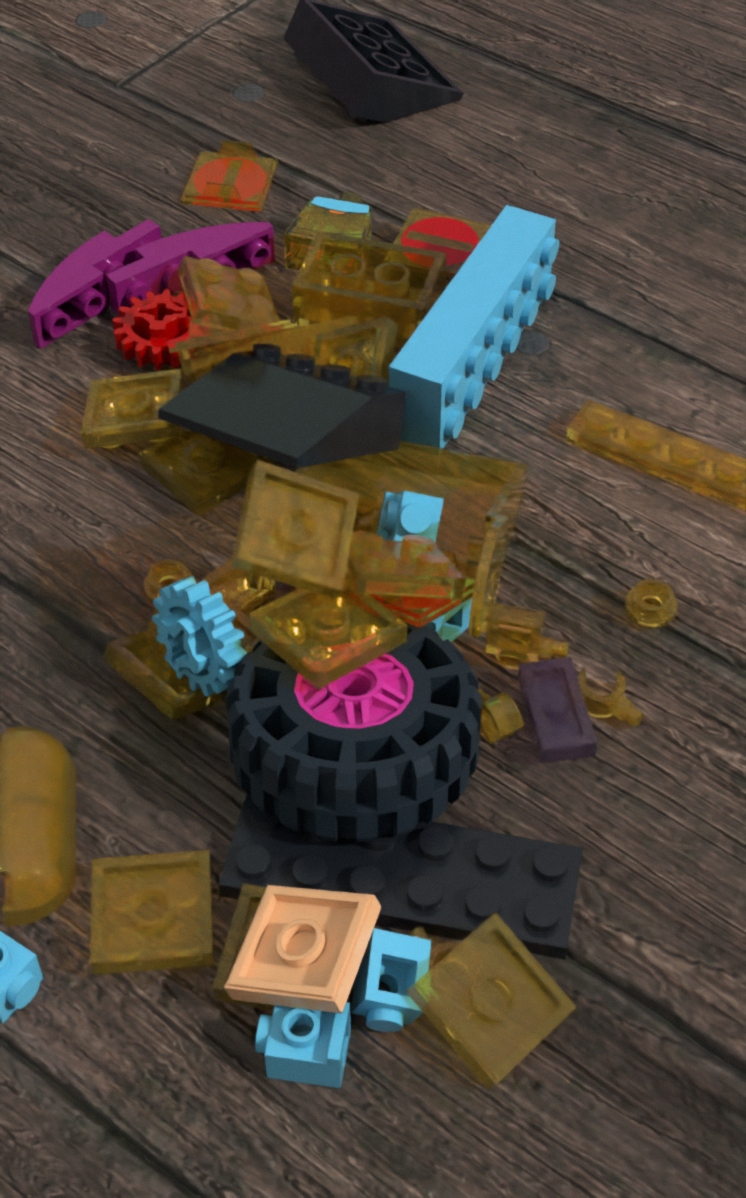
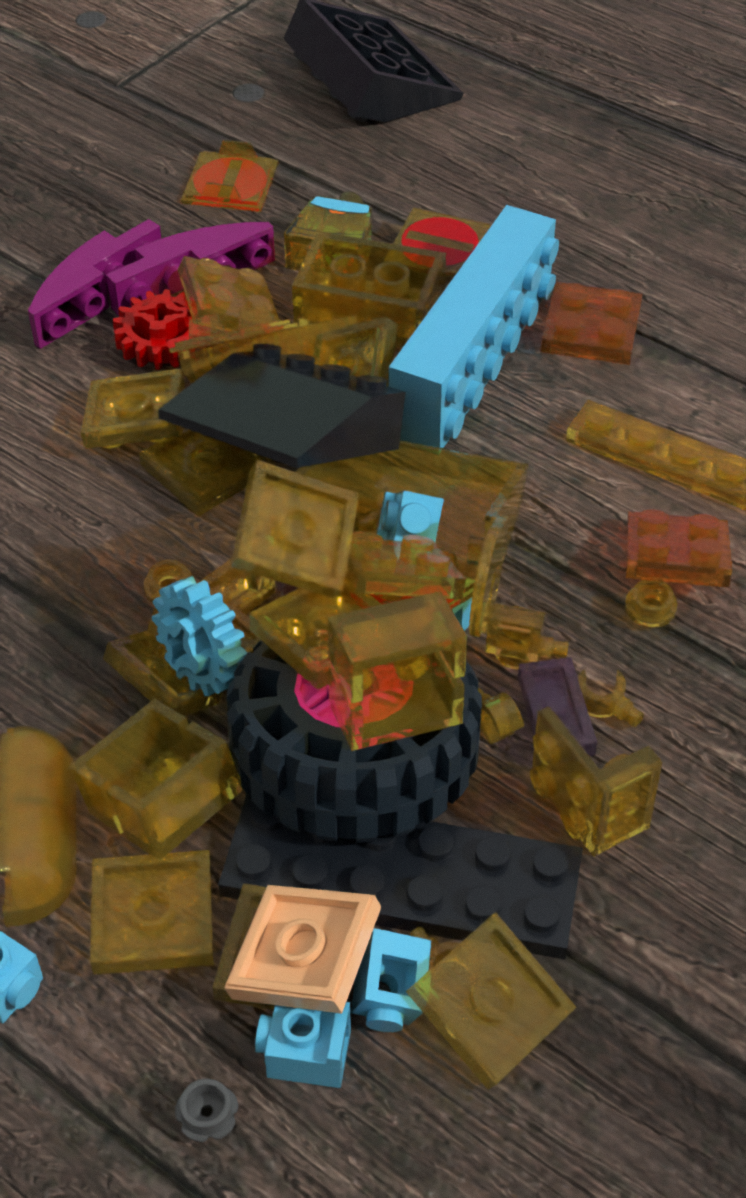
(157, 778): none -> clear yellow piece
(201, 1095): none -> dark grey plate
(396, 670): none -> clear yellow piece
(591, 323): none -> clear orange plate
(594, 803): none -> clear yellow bracket
(678, 548): none -> clear orange plate

